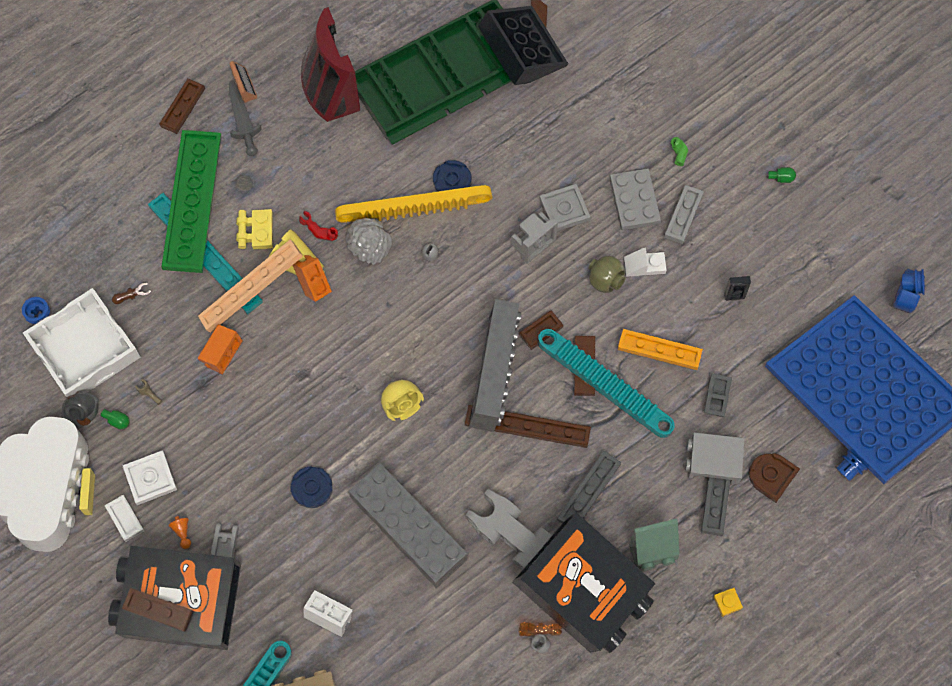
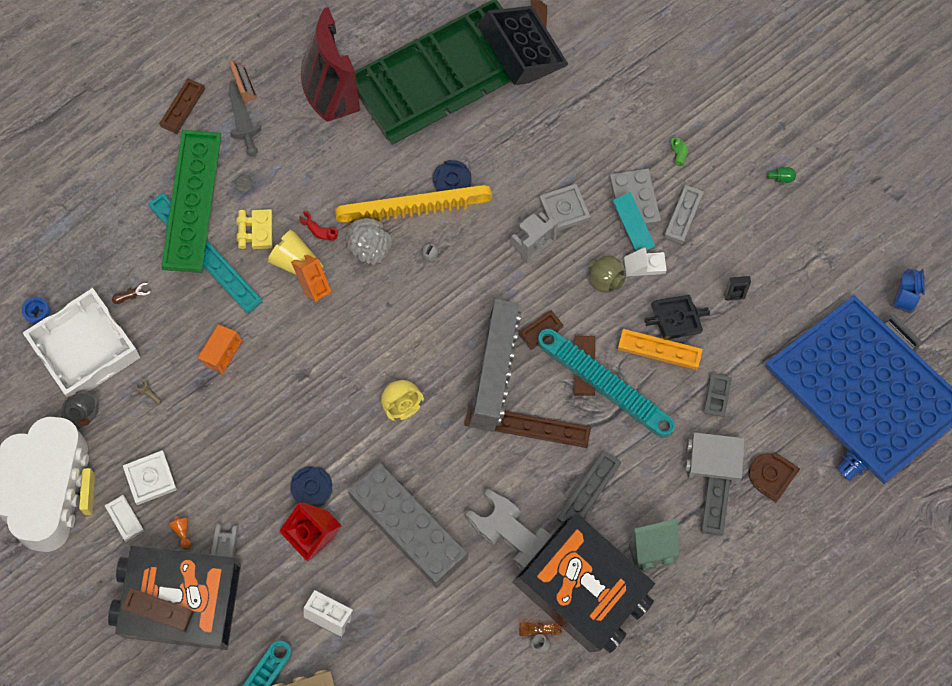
(116, 419): green cylinder -> none
(250, 285): light nougat plate -> none
(309, 529): none -> red slope
(633, 222): none -> teal tile
(677, 317): none -> black plate
(728, 602): yellow plate -> none
(903, 332): none -> slope

